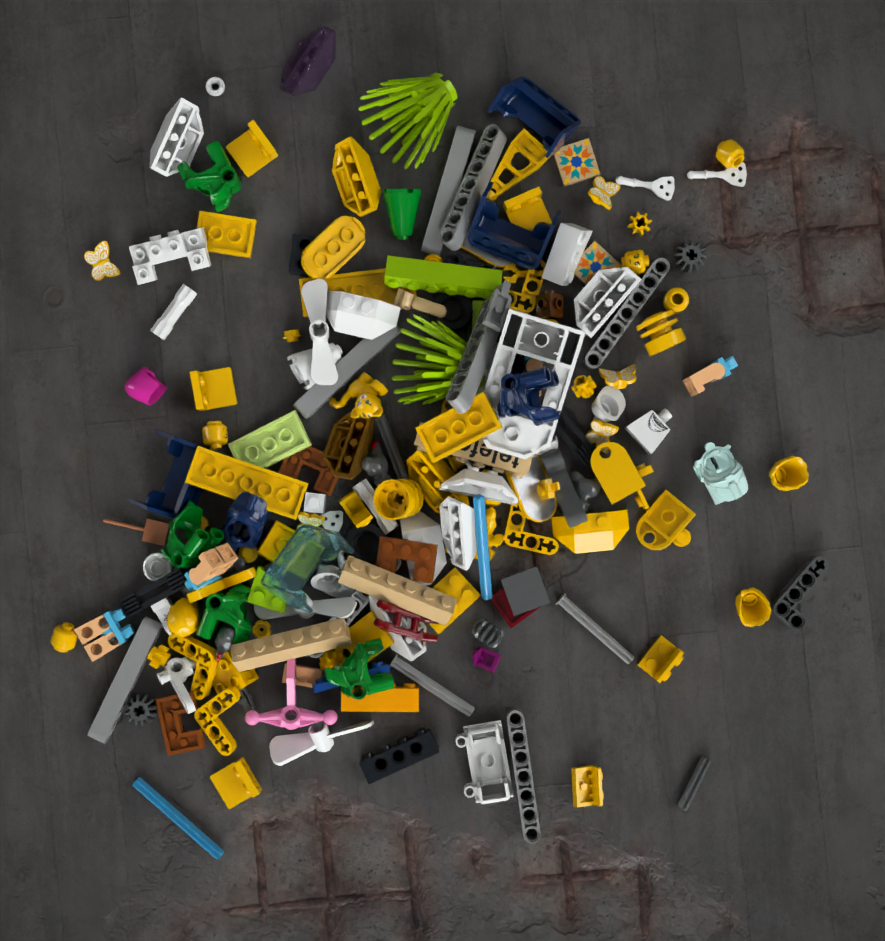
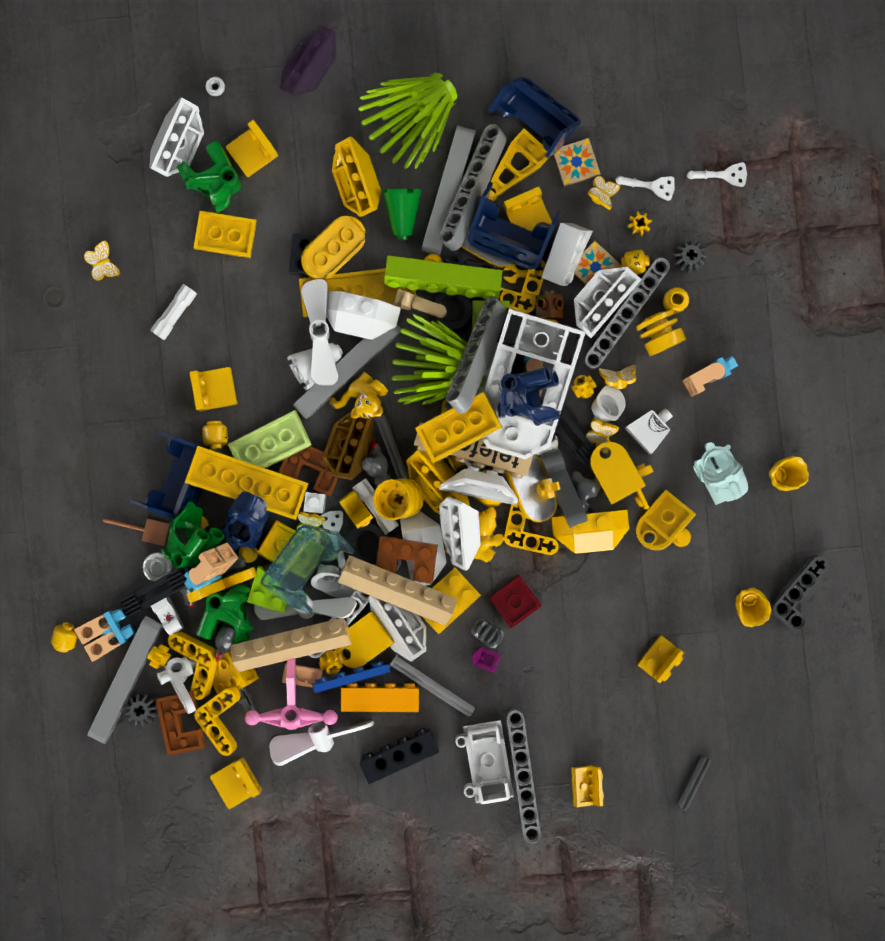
(144, 387): dark pink piece -> none
(174, 246): white bracket -> none
(178, 818): dark azure axle -> none
(183, 618): yellow hair -> none
(260, 624): yellow plate -> none
(292, 335): yellow plate -> none
(355, 672): green helmet -> none
(395, 627): dark red piece -> none
(482, 546): dark azure axle -> none
(498, 307): light grey hinge -> none
(525, 591): dark grey tile -> none
(594, 628): light grey axle -> none
(730, 153): yellow head -> none

